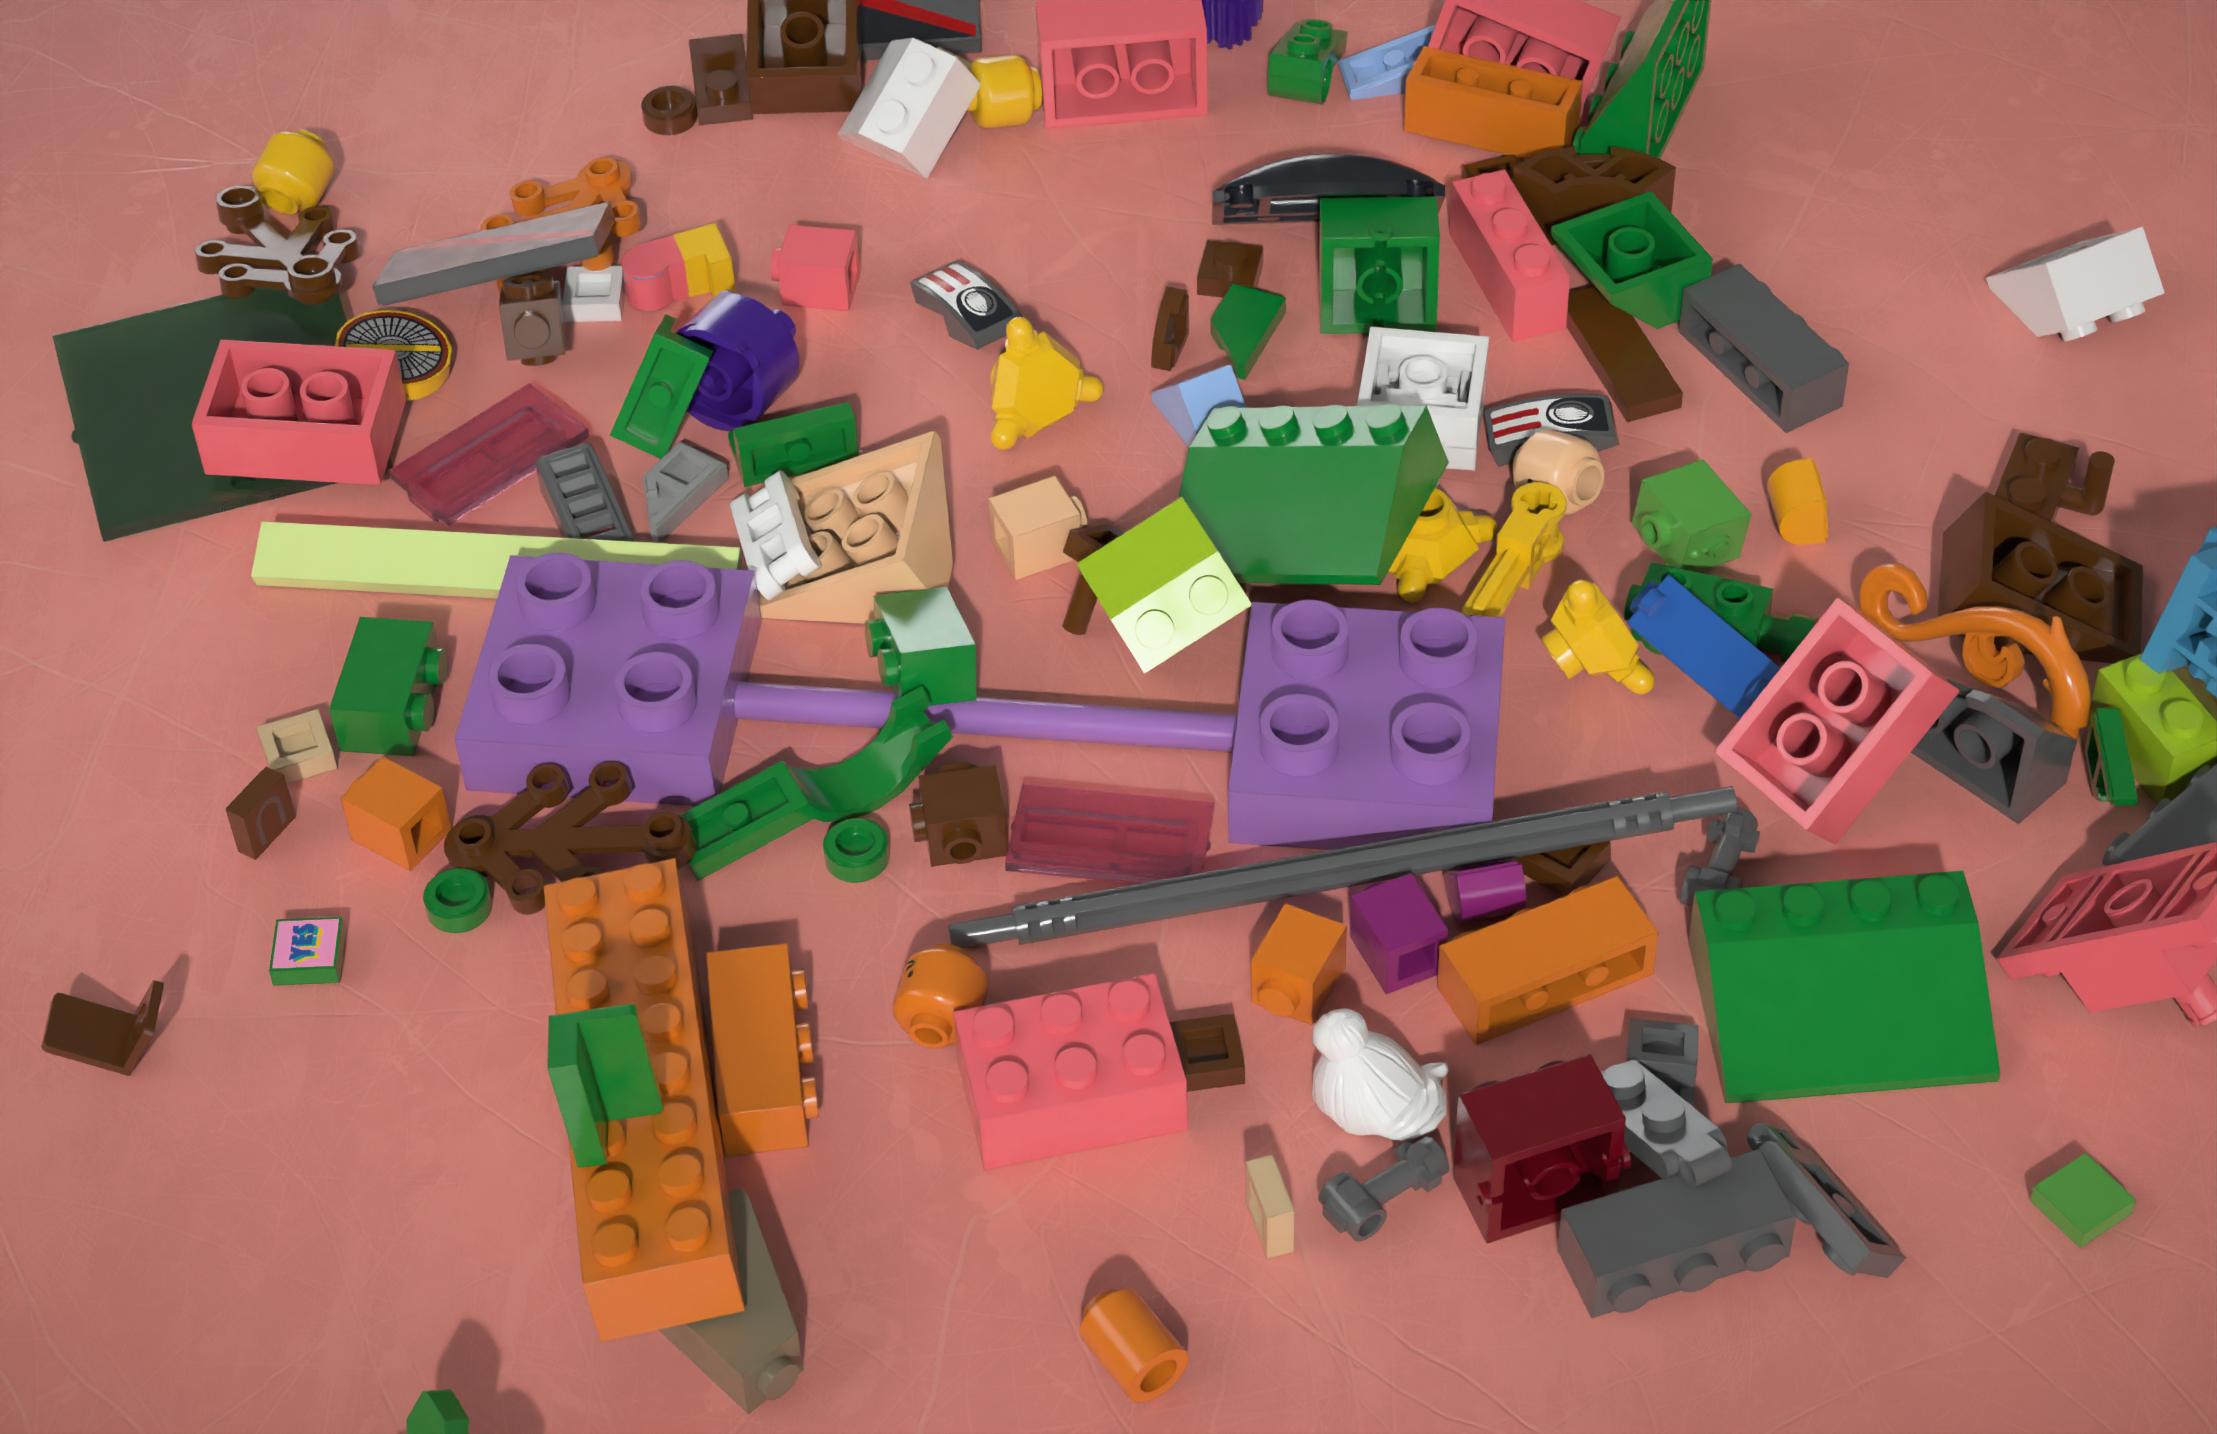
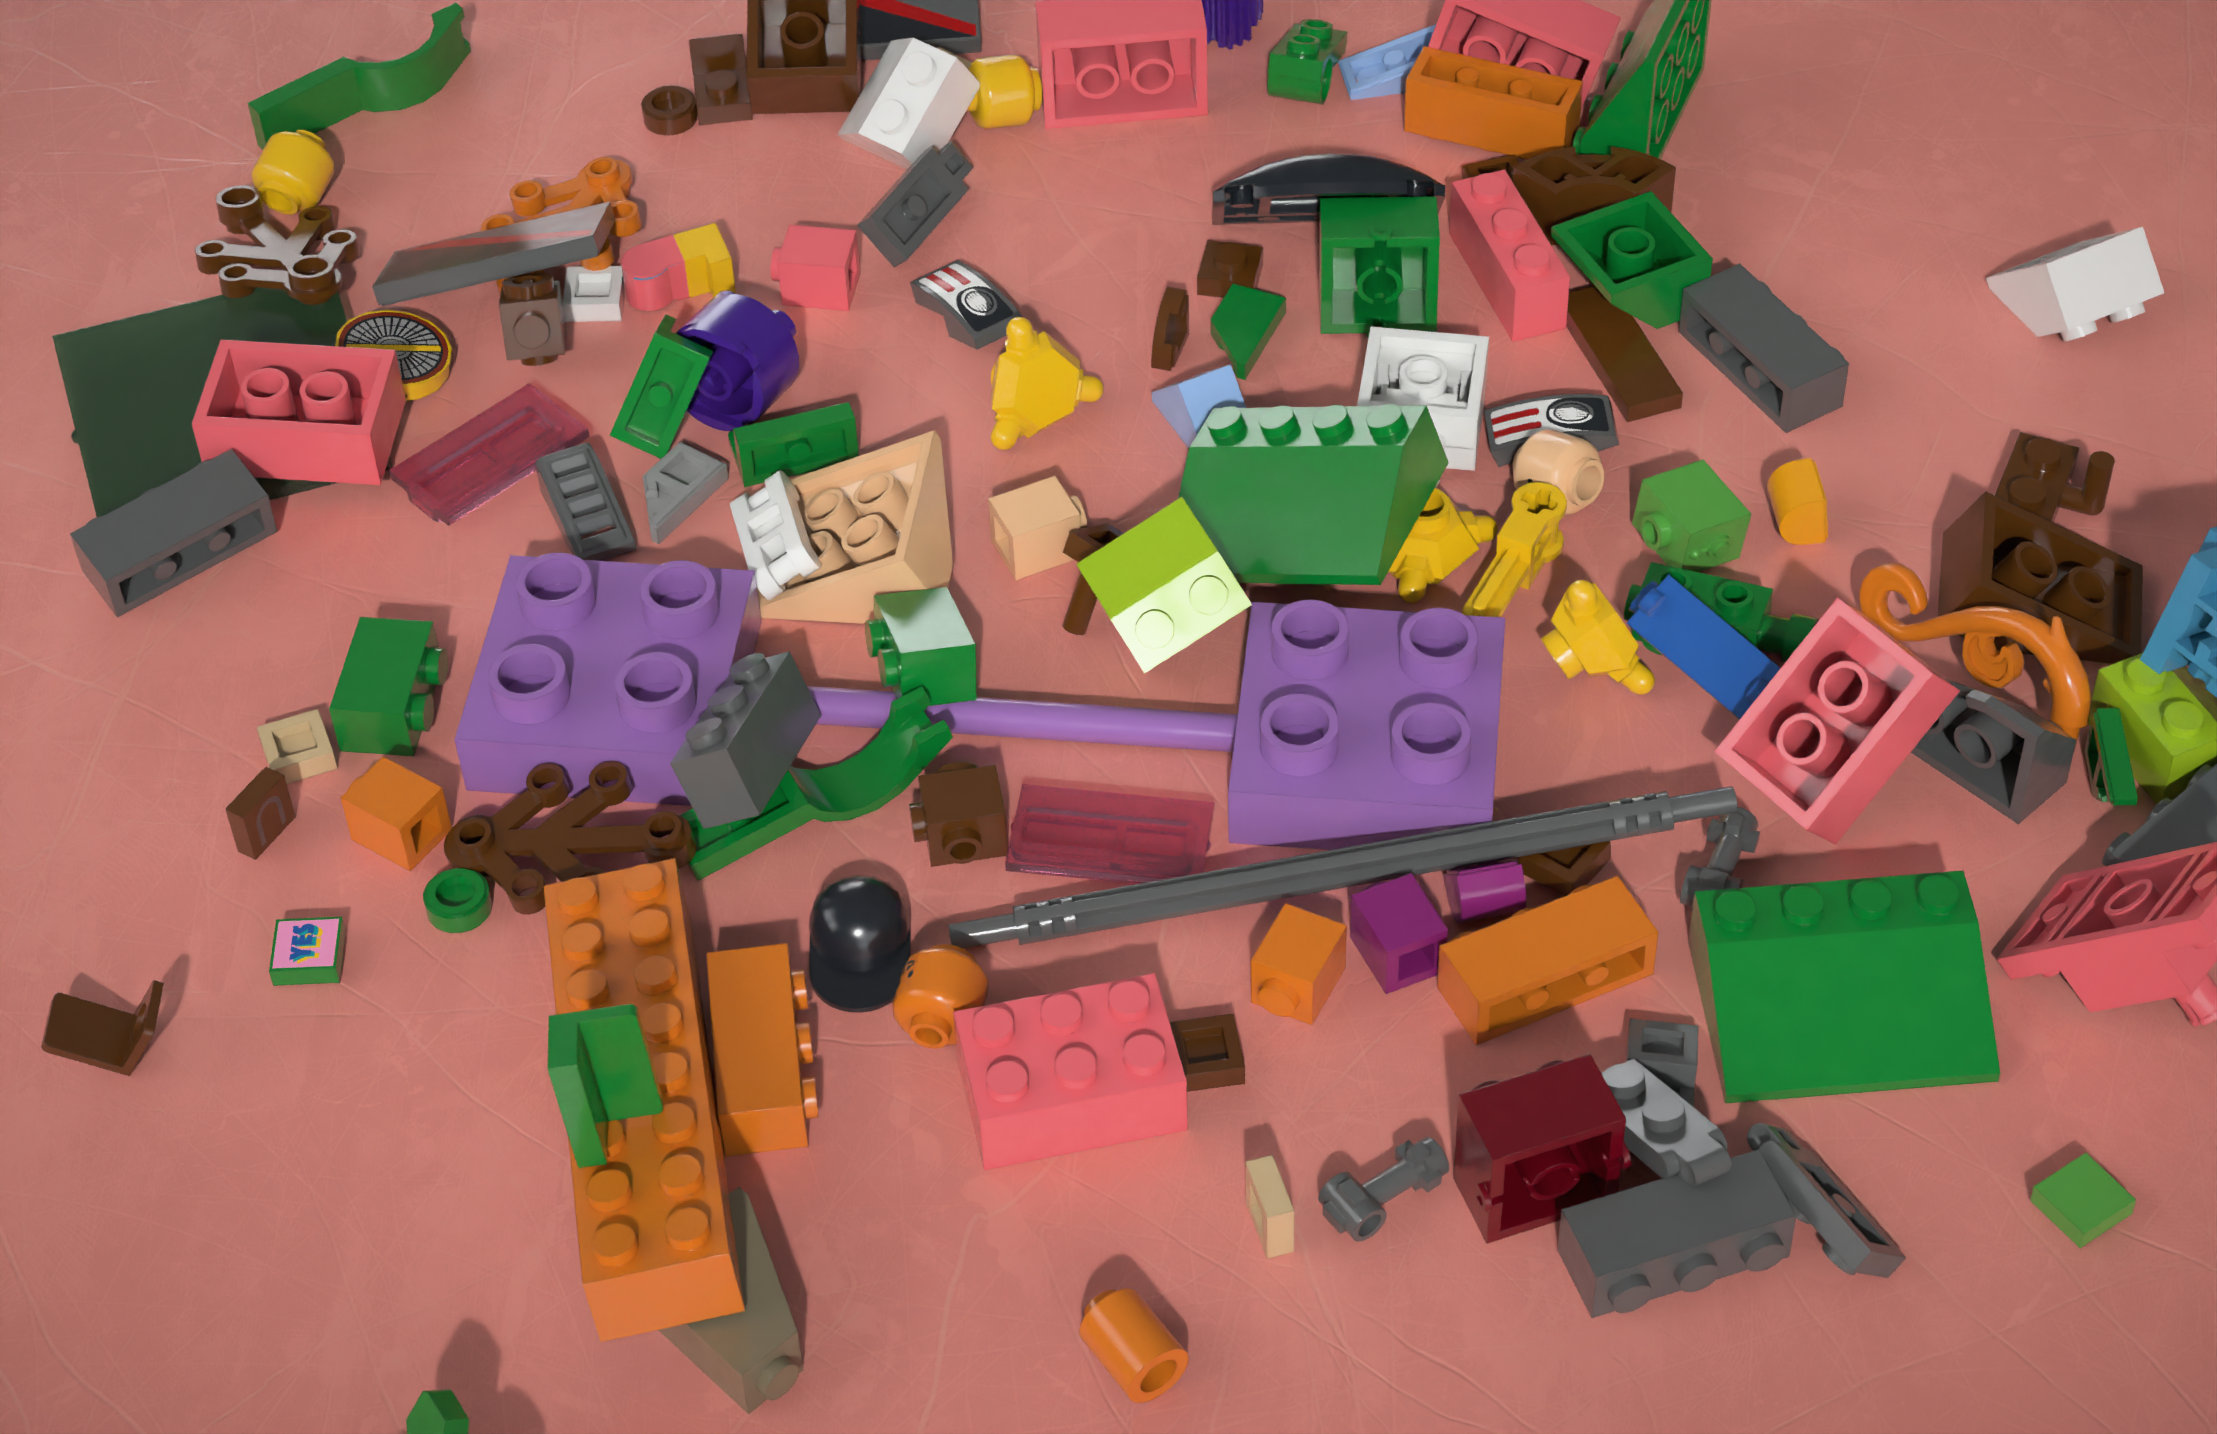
(174, 532): none -> dark grey brick
(354, 86): none -> green piece
(435, 560): yellowish green tile -> none
(745, 739): none -> dark grey brick
(856, 850): green tile -> none
(858, 943): none -> black cap
(917, 202): none -> dark grey hinge
(1373, 1082): white hair -> none

